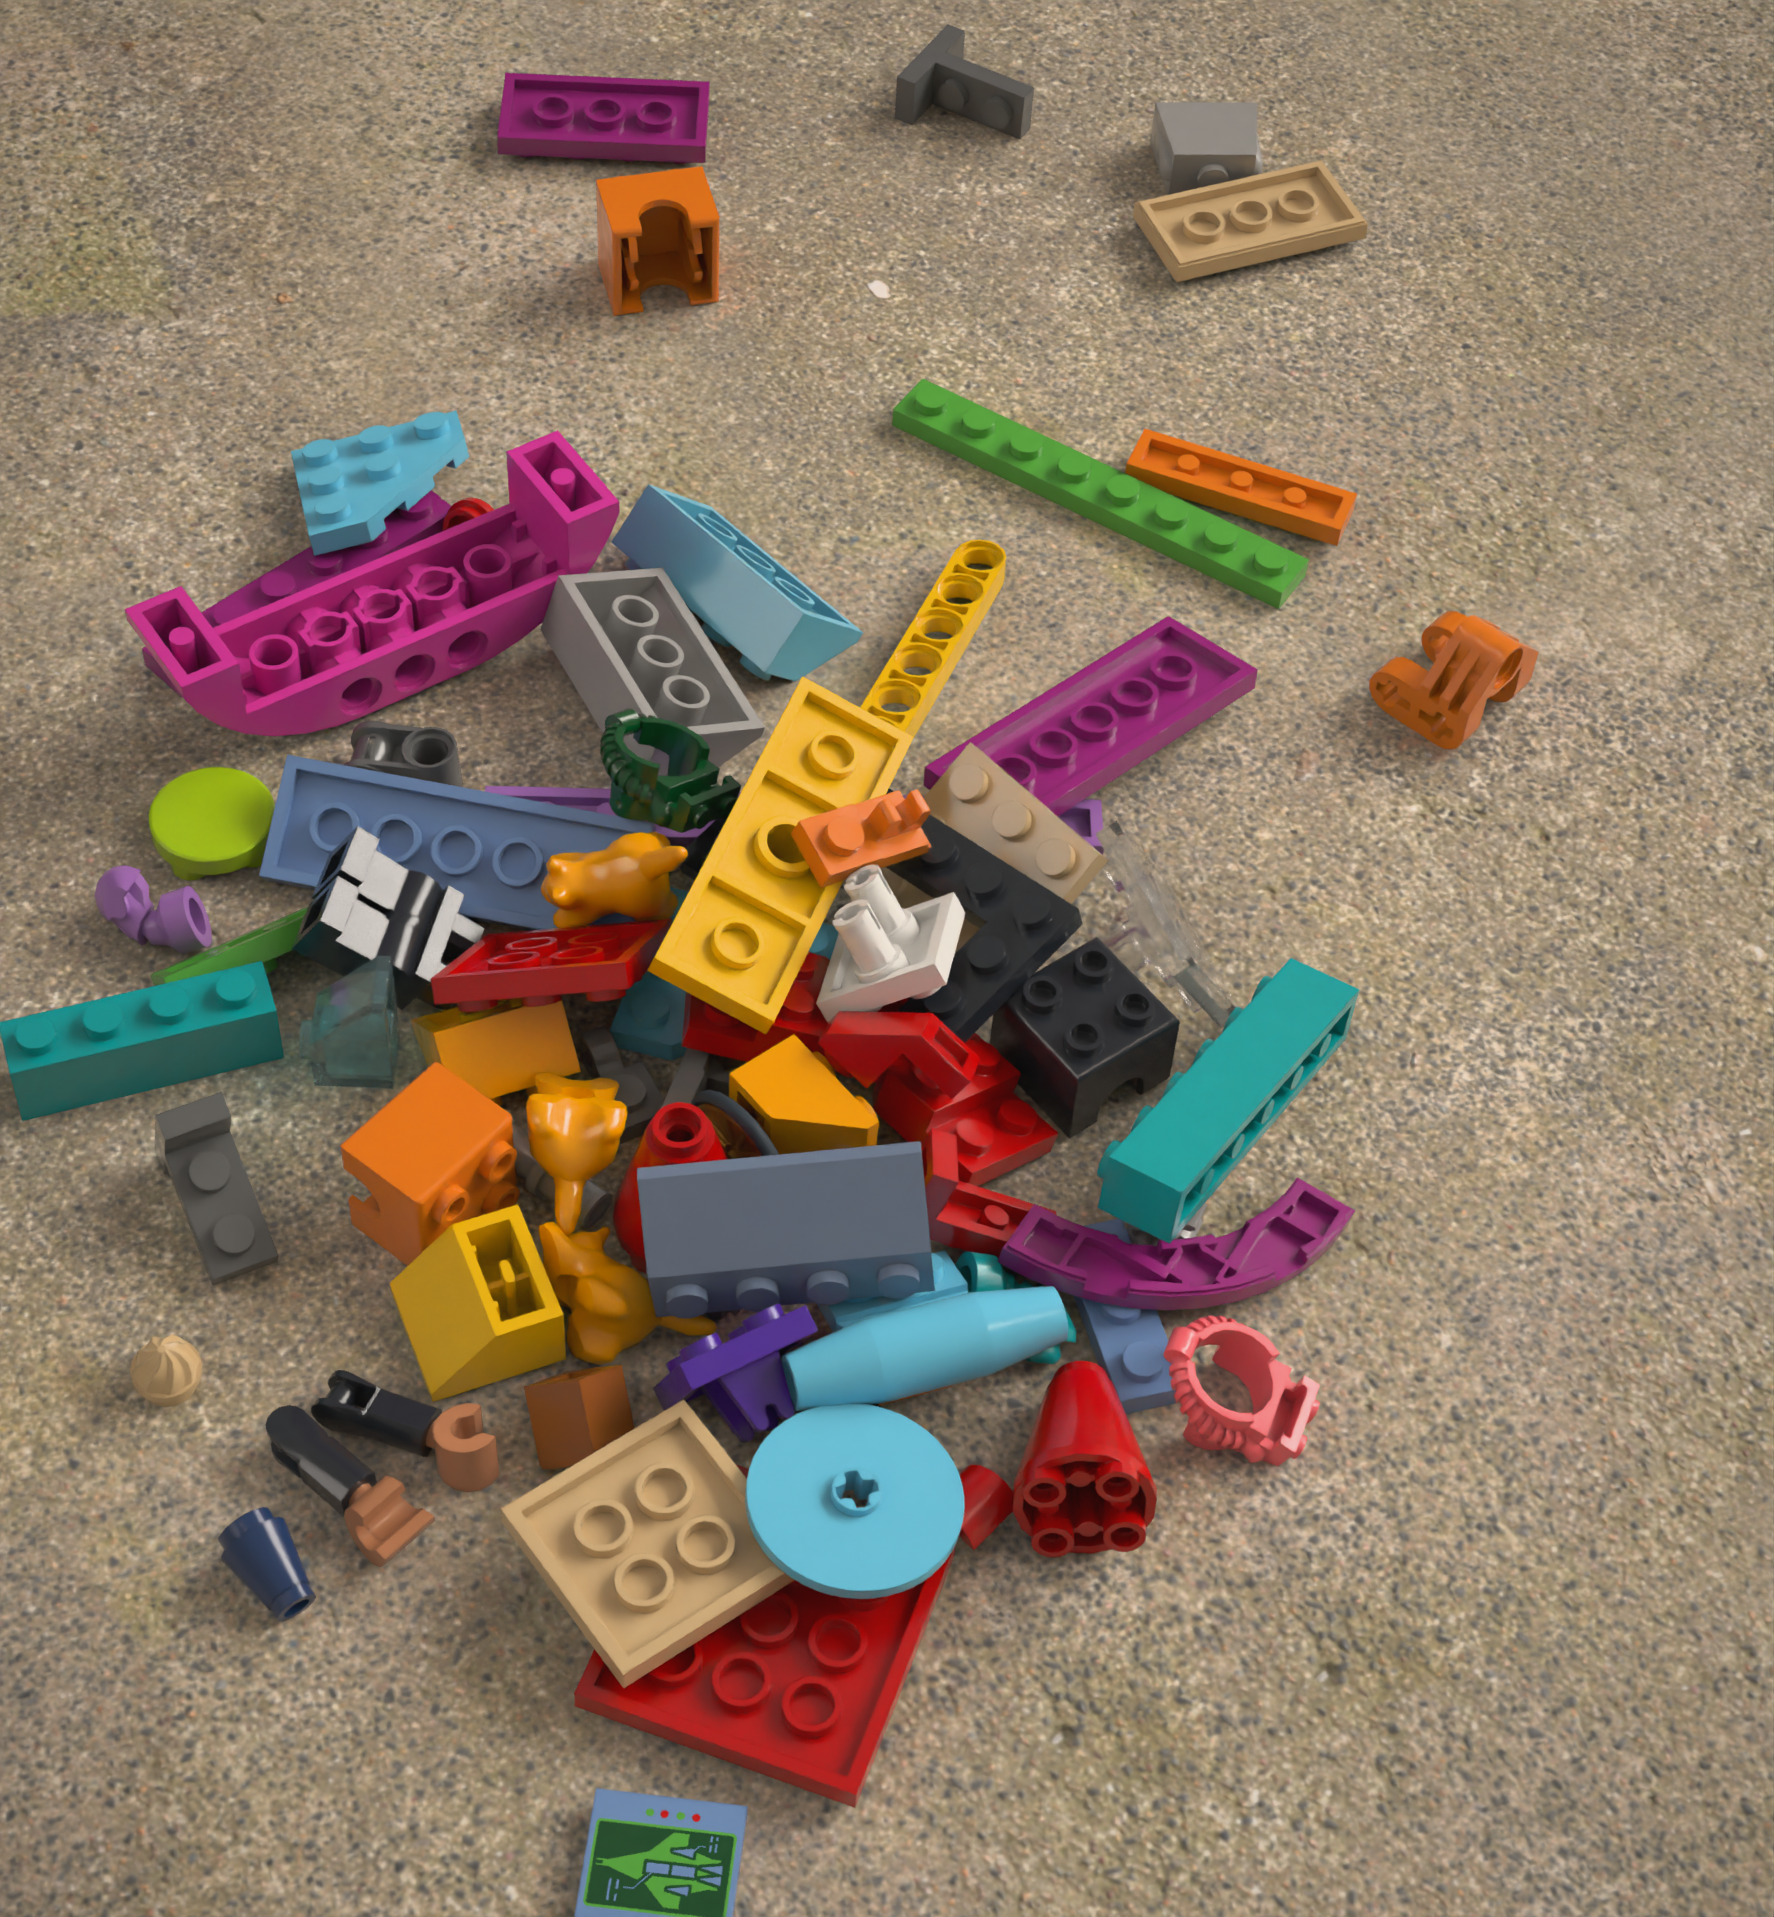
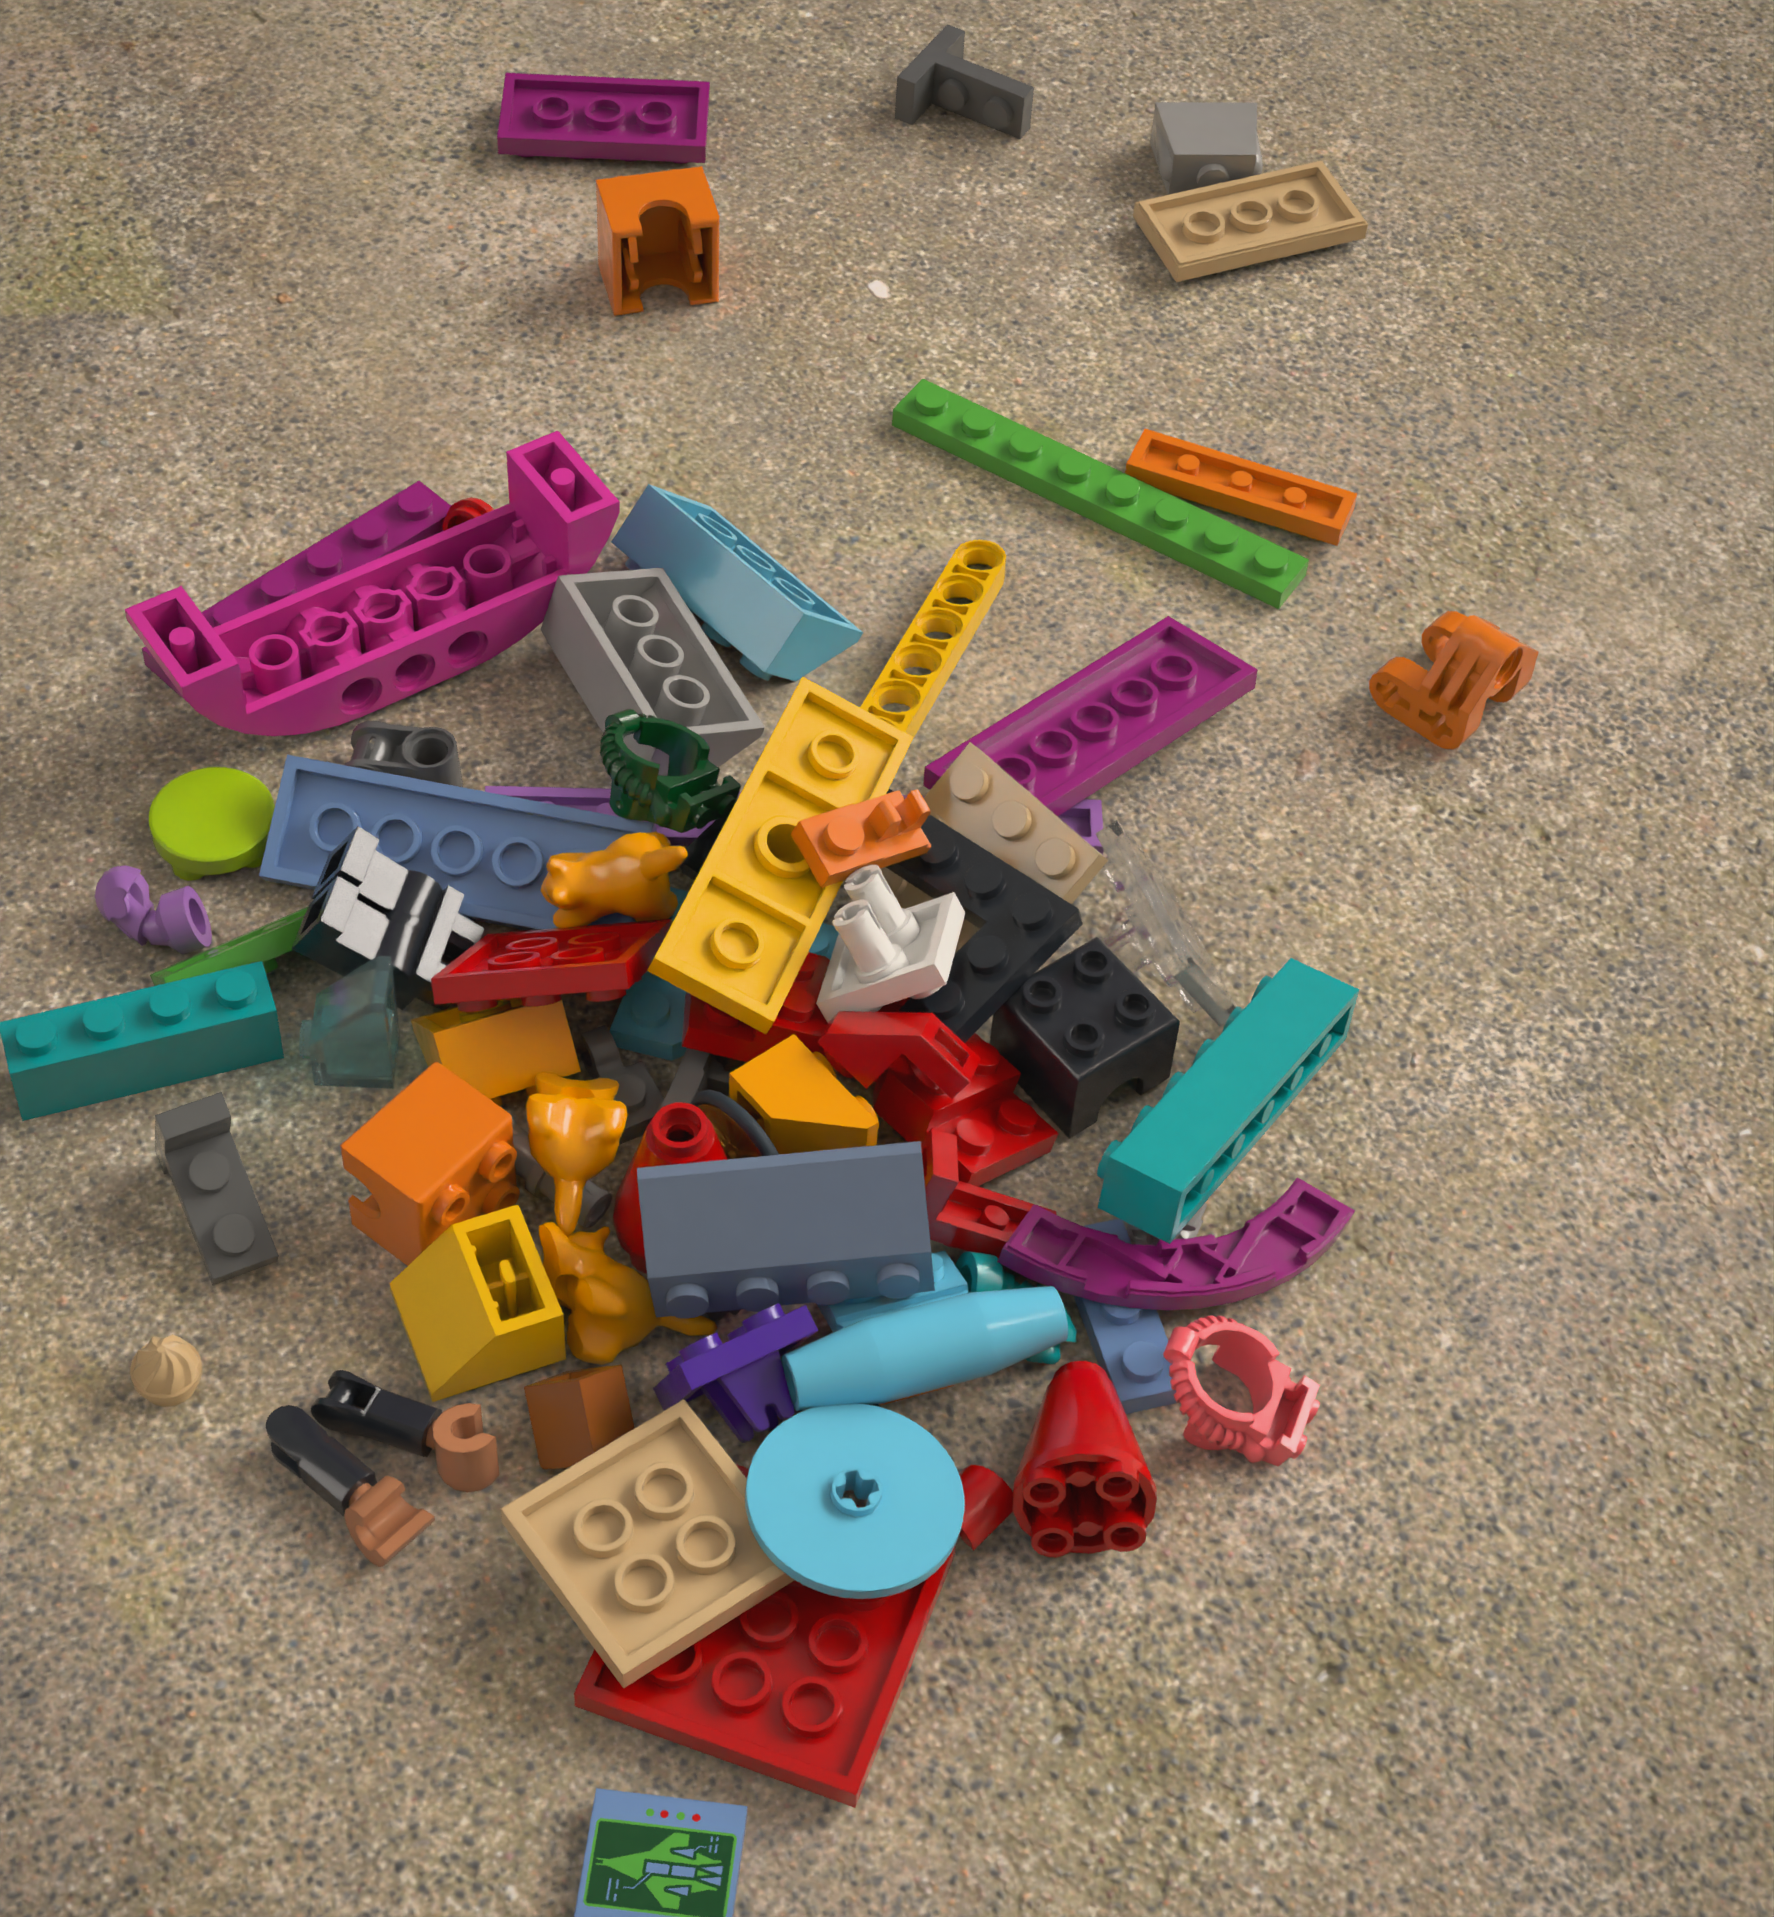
(267, 1562): dark blue cone -> none
(362, 478): medium azure plate -> none

